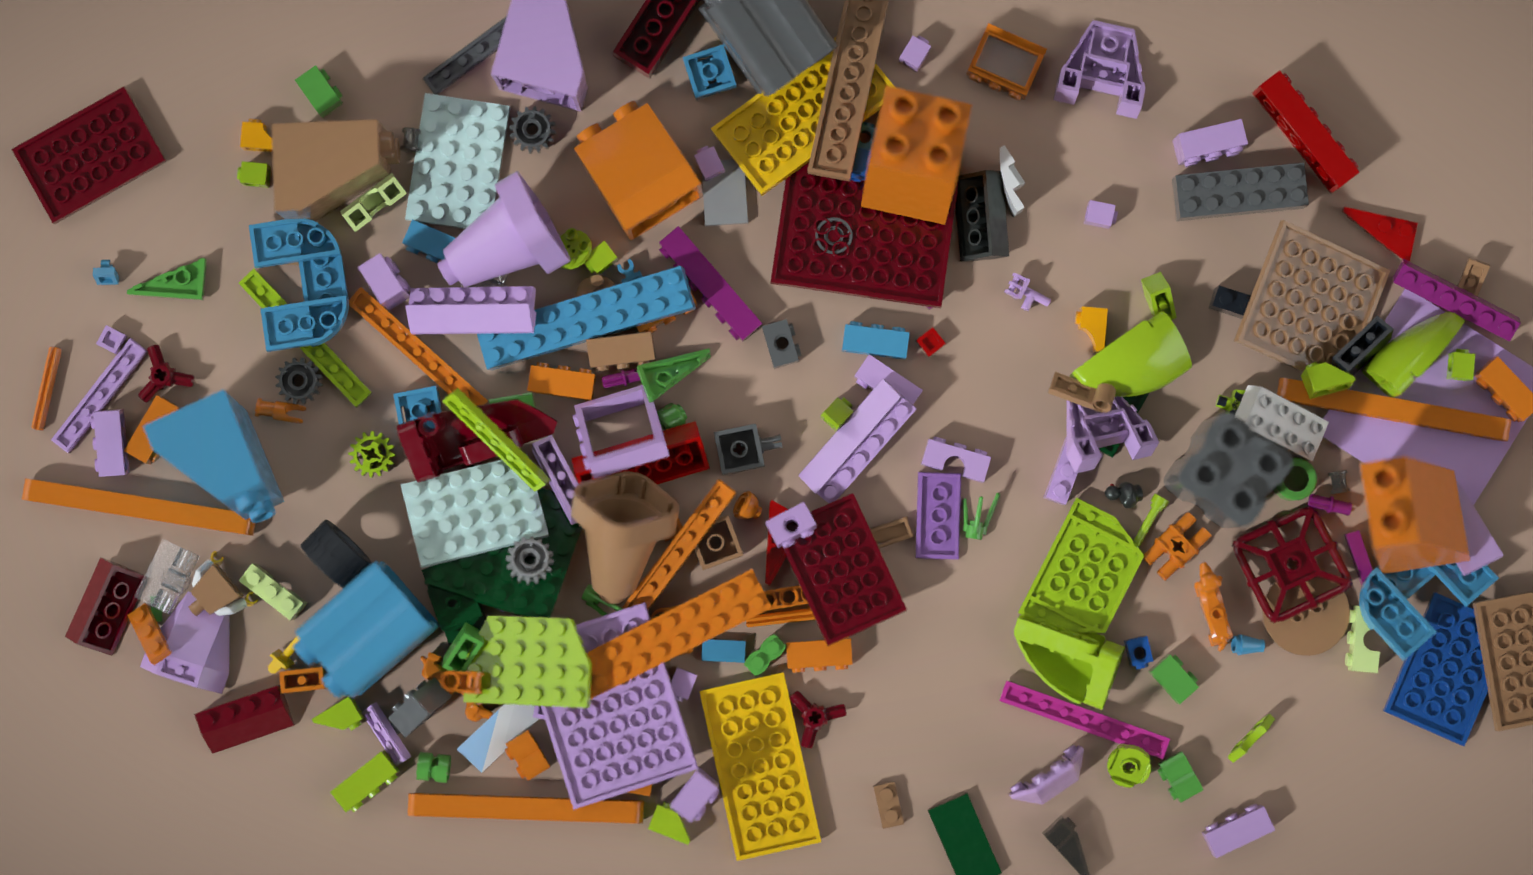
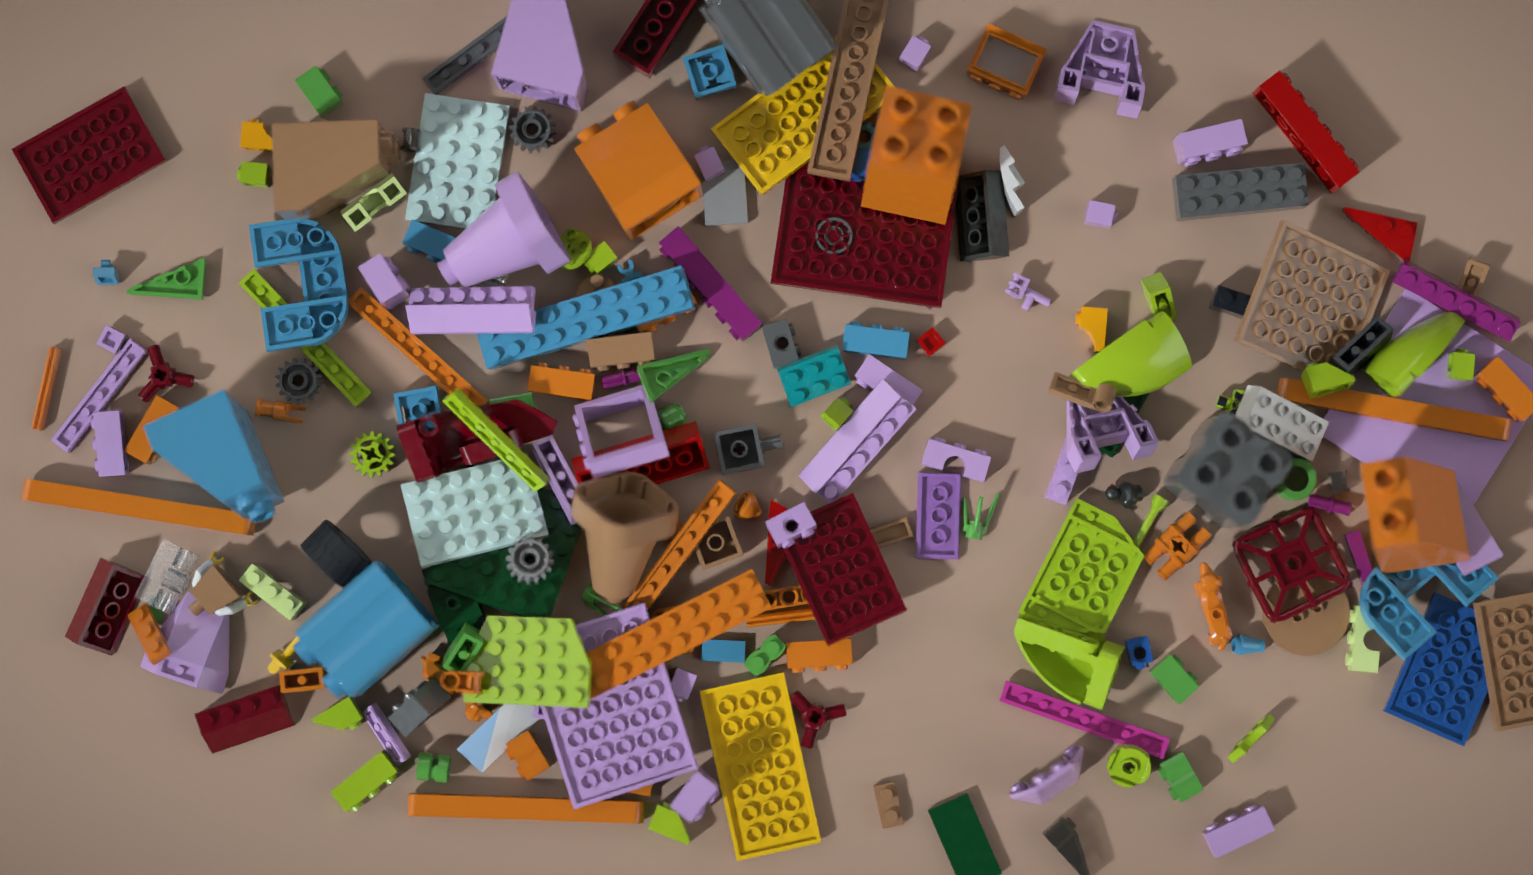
(813, 376): none -> teal plate

